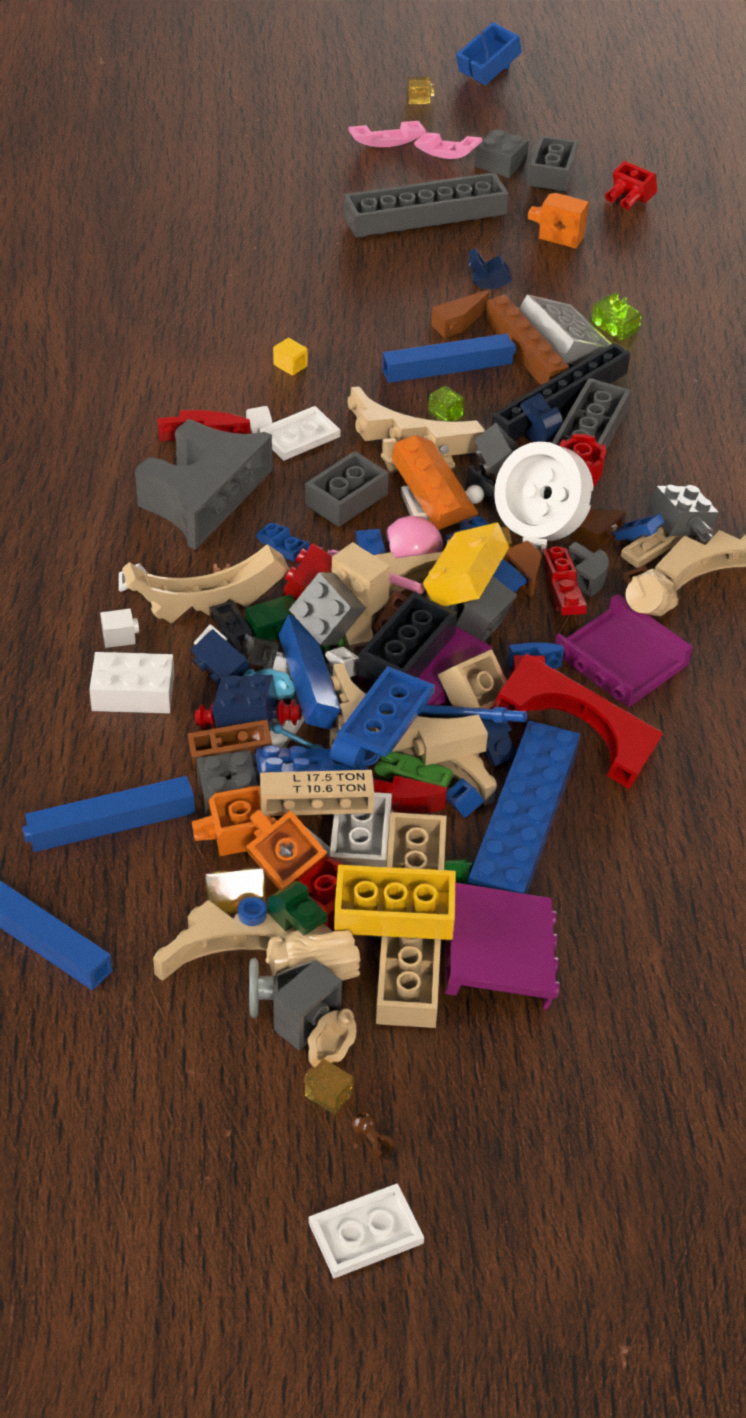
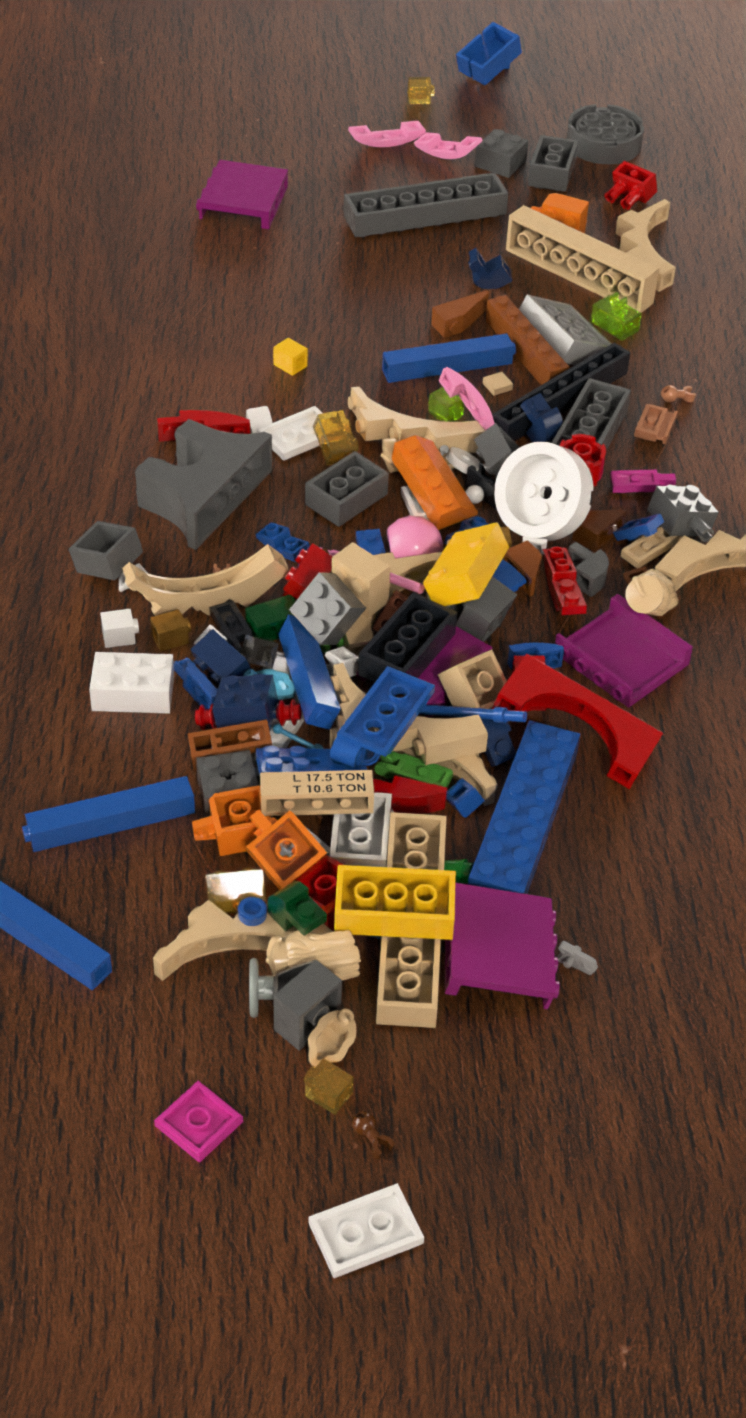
(105, 550): none -> dark grey piece
(170, 630): none -> pearl gold brick
(196, 682): none -> blue hinge
(198, 1121): none -> dark pink tile
(244, 190): none -> magenta panel
(335, 436): none -> clear yellow brick
(458, 385): none -> bright pink slope
(461, 459): none -> white piece
(497, 383): none -> tan tile
(572, 956): none -> light grey piece
(581, 258): none -> tan brick
(606, 133): none -> dark grey brick
(634, 240): none -> tan arch
(639, 480): none -> dark pink hinge
(655, 423): none -> nougat plate
(671, 393): none -> nougat arm

